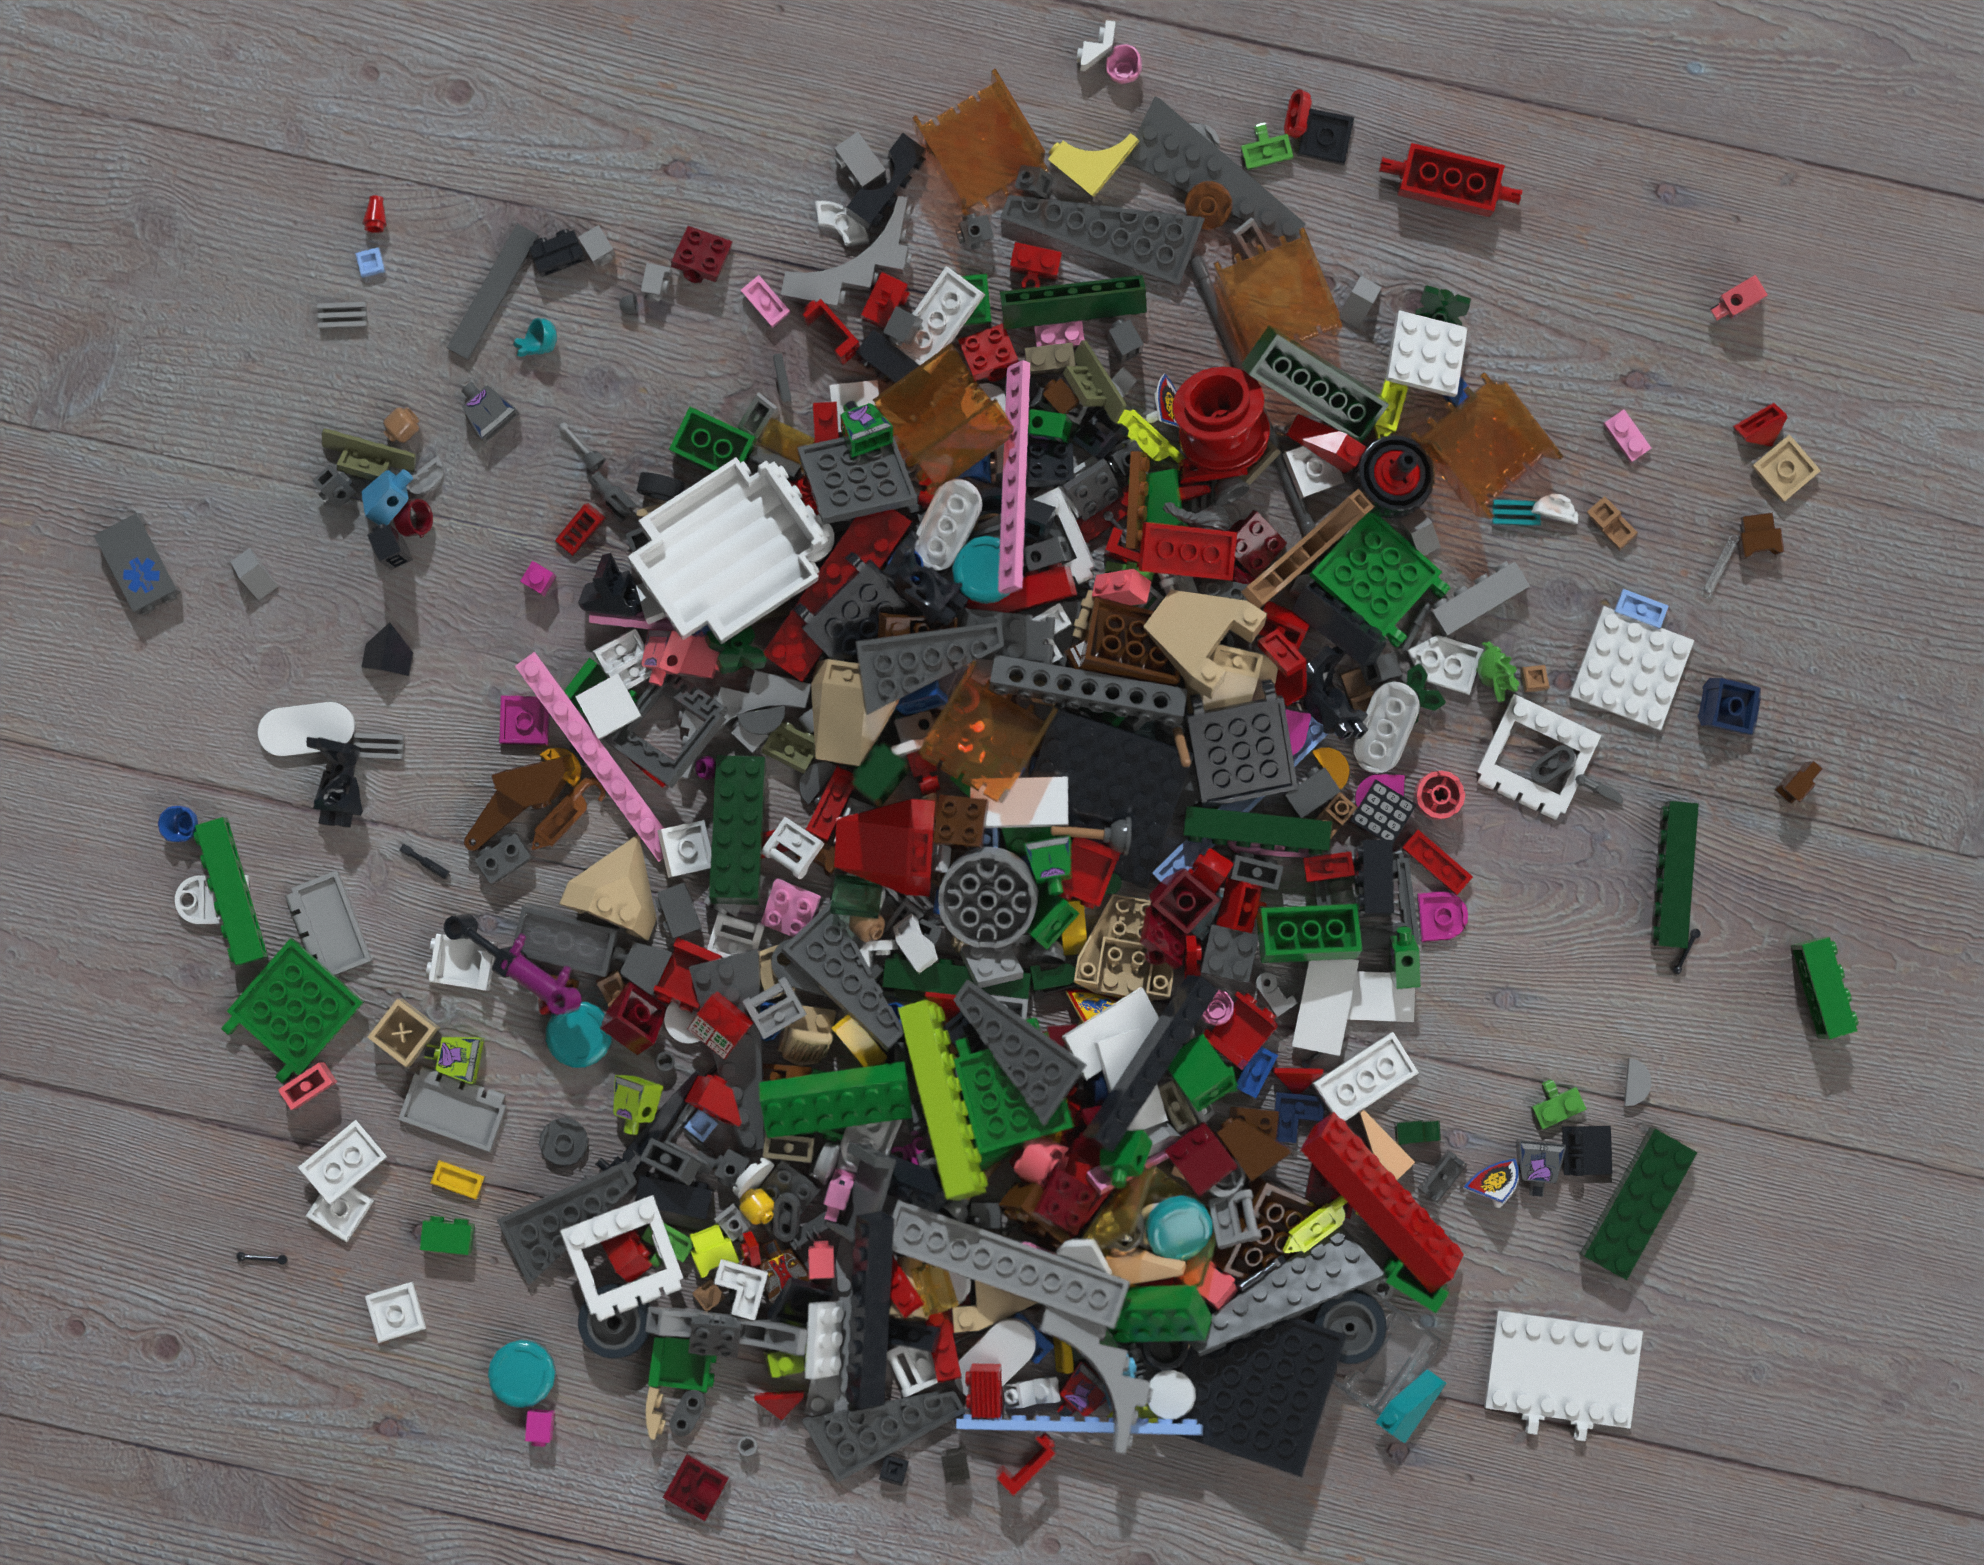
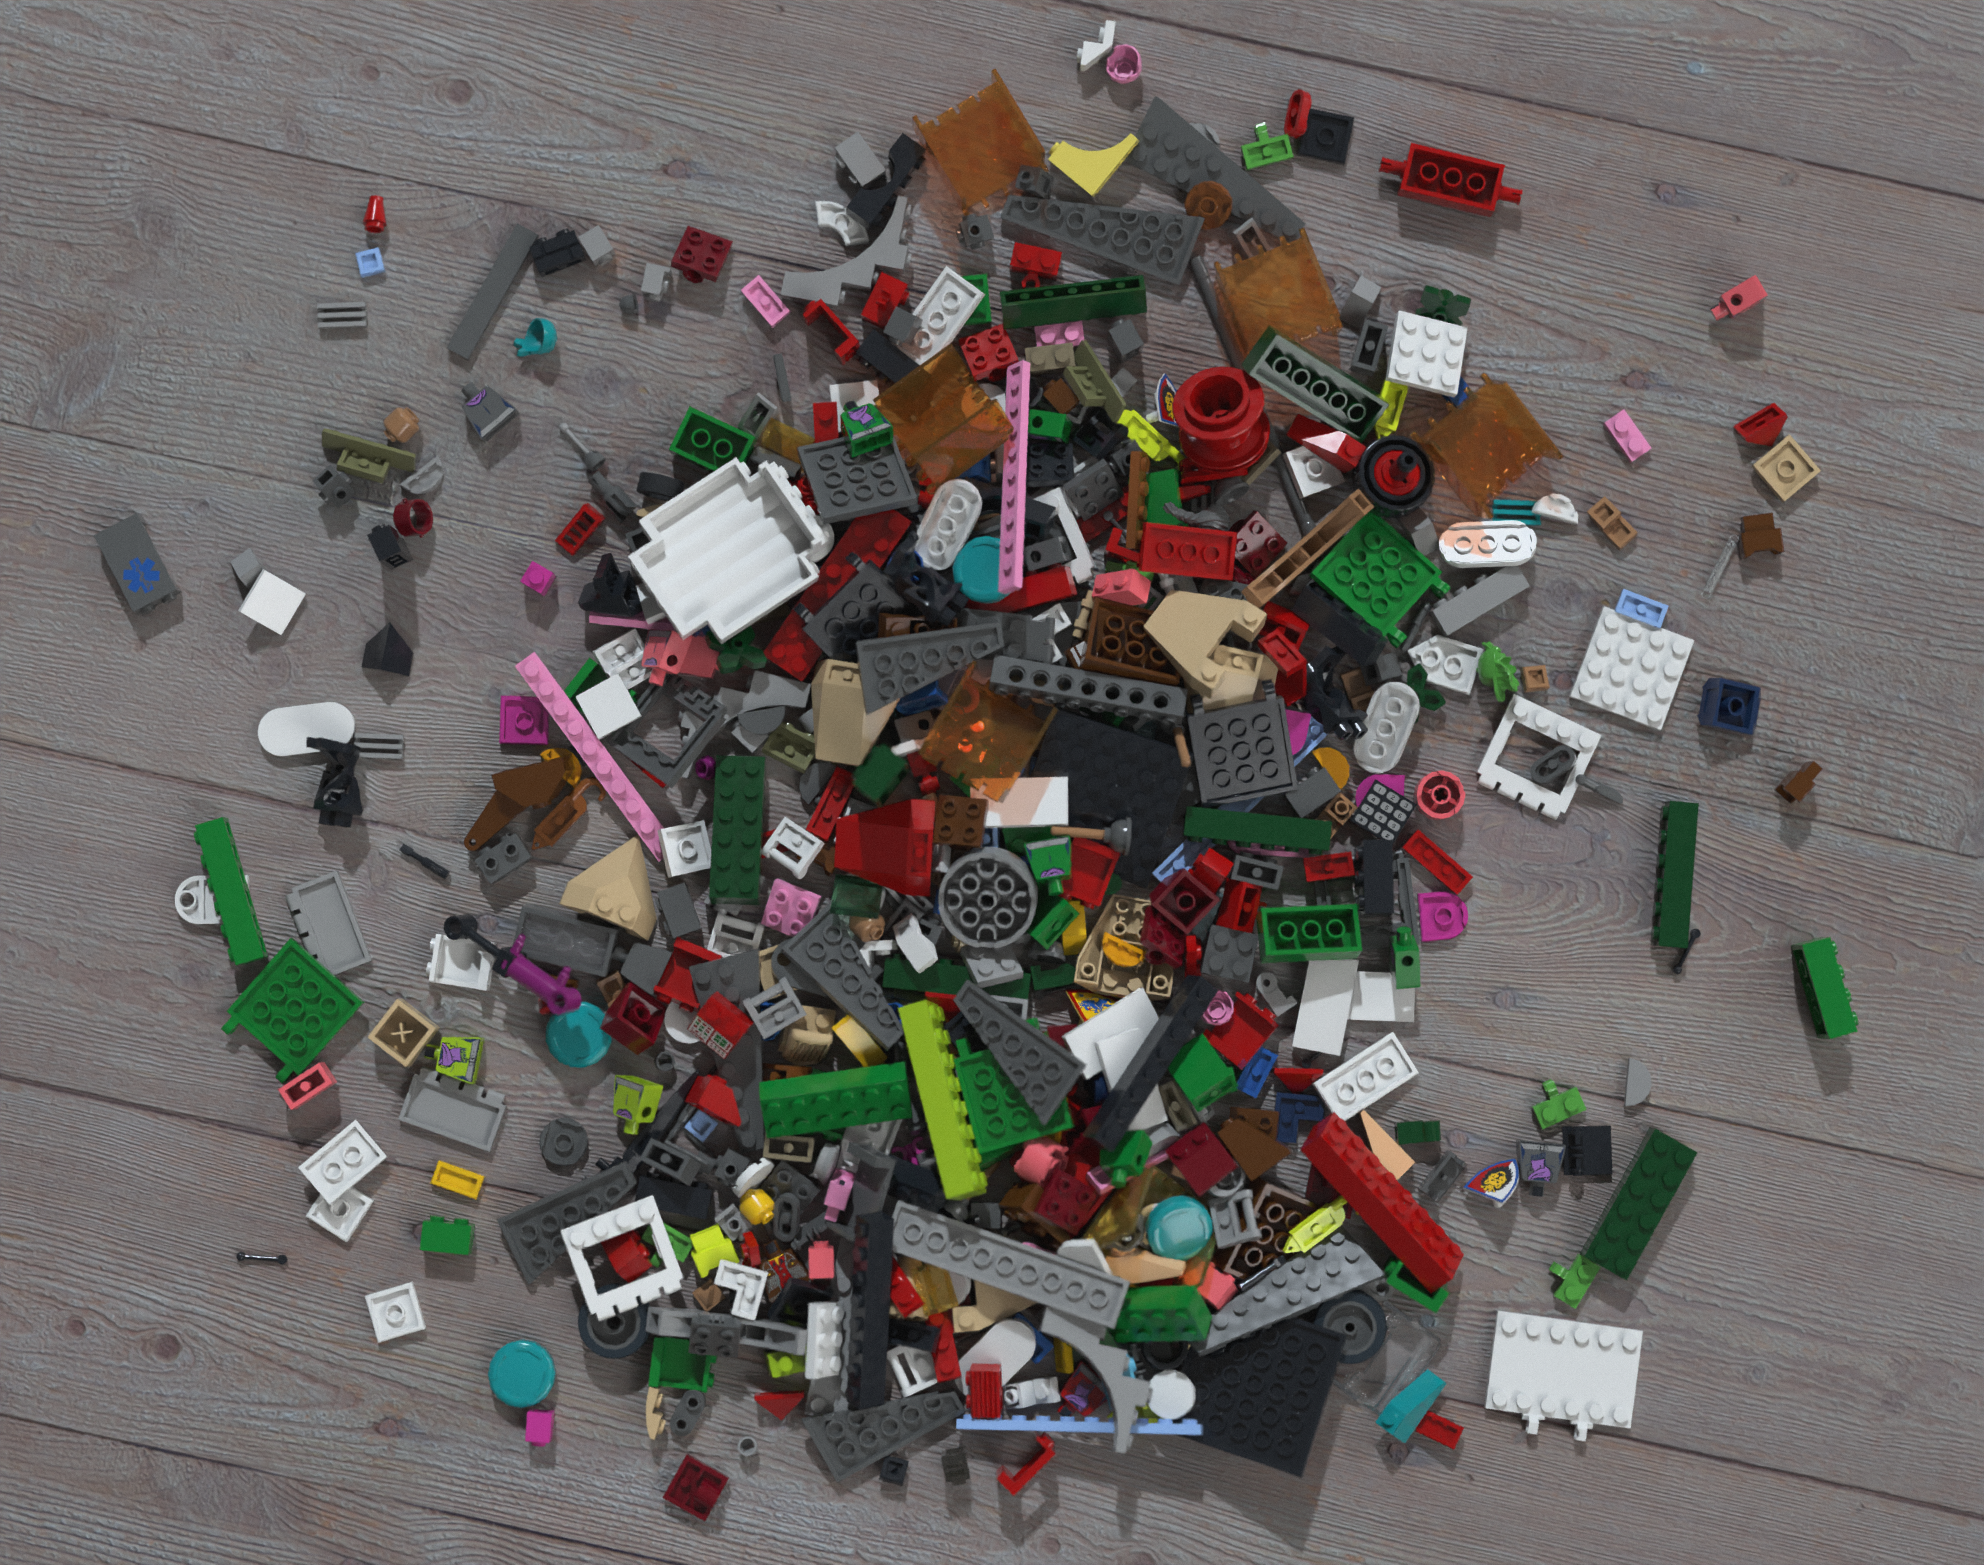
(177, 823): blue hair -> none
(272, 602): none -> white tile
(386, 496): dark azure torso -> none
(1121, 952): none -> light orange tile
(1368, 348): none -> dark grey brick
(1440, 1429): none -> red plate
(1487, 544): none -> white tile
(1575, 1279): none -> bright green plate

